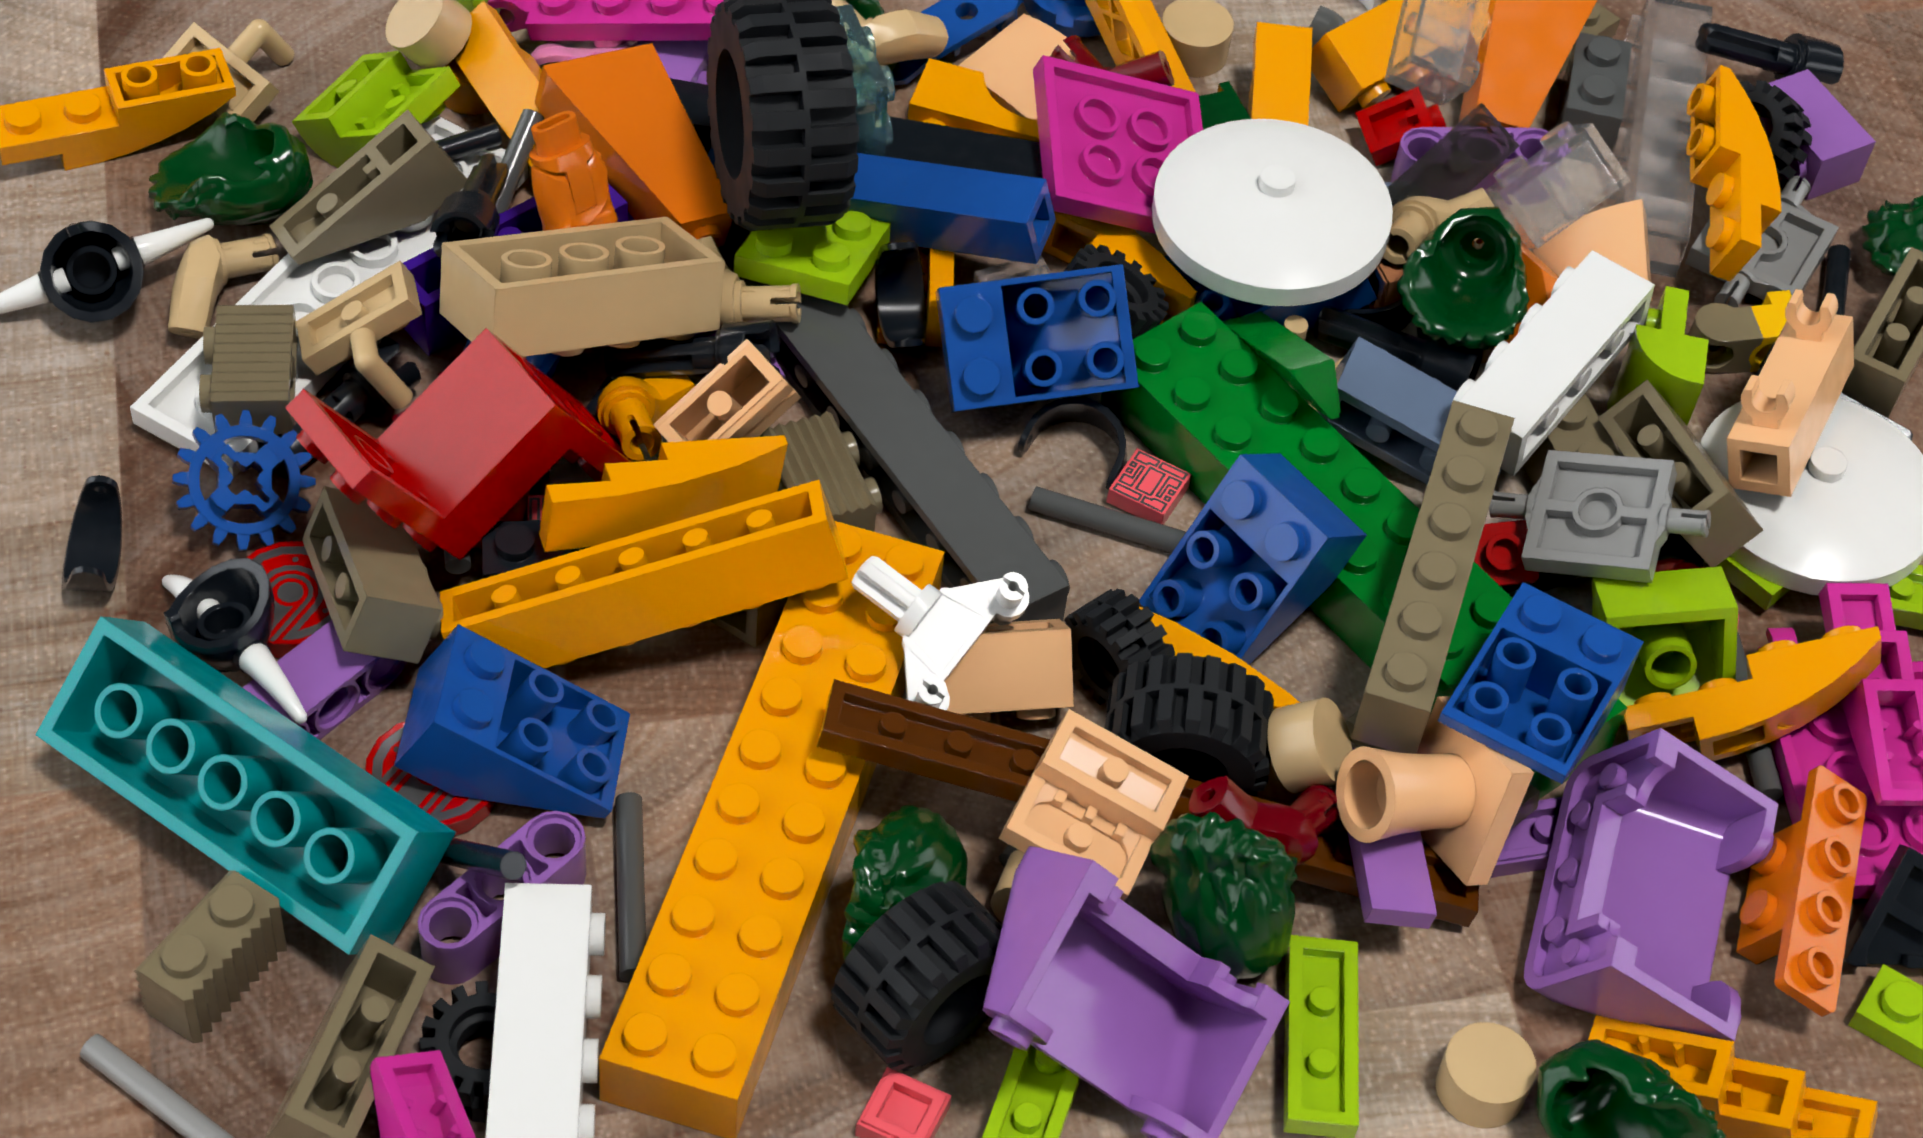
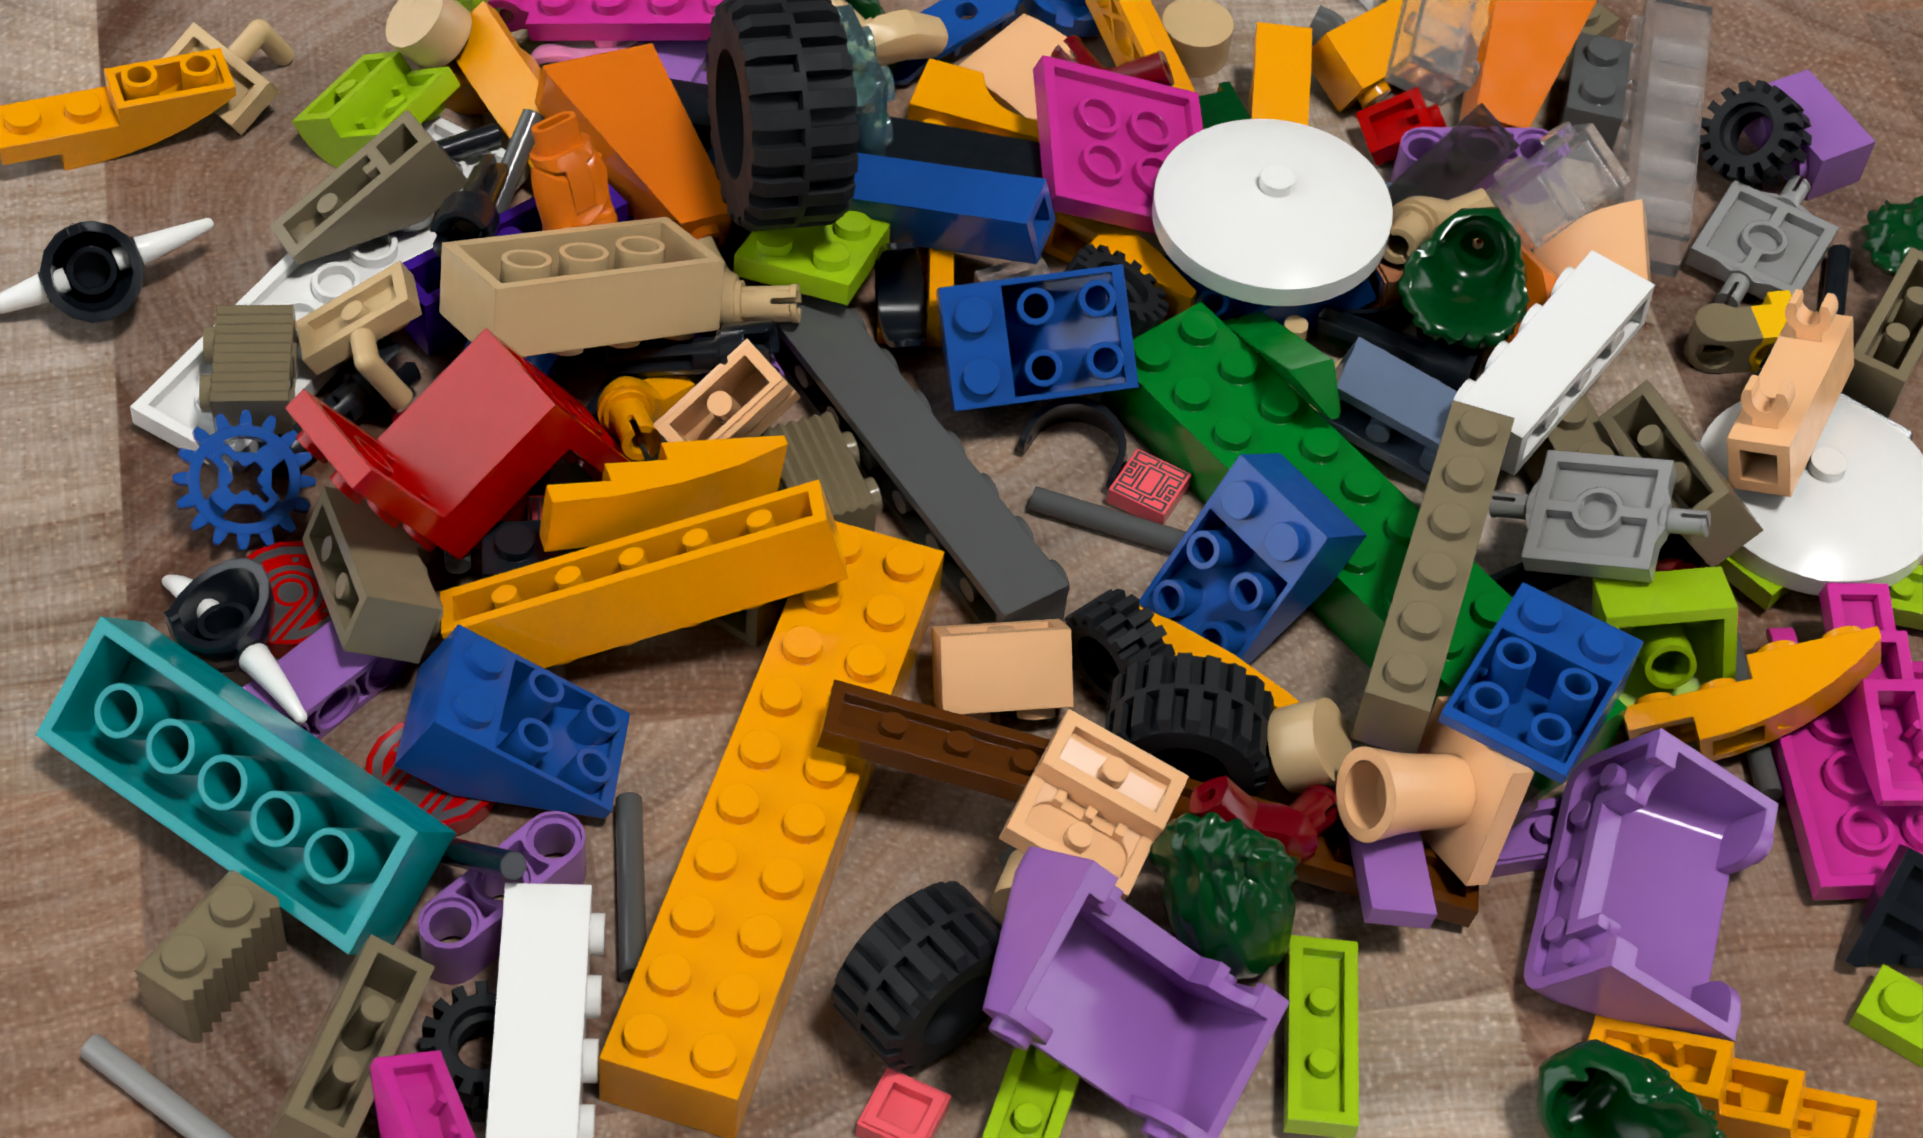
(94, 538): black helmet -> none
(205, 271): tan arm -> none
(234, 174): dark green piece -> none
(896, 860): dark green piece -> none
(937, 623): white axle -> none
(1485, 1075): tan piece -> none
(1501, 553): red bracket -> none
(1665, 356): lime brick -> none
(1737, 168): light orange slope -> none
(1773, 55): black piece -> none
(1804, 893): orange bracket -> none

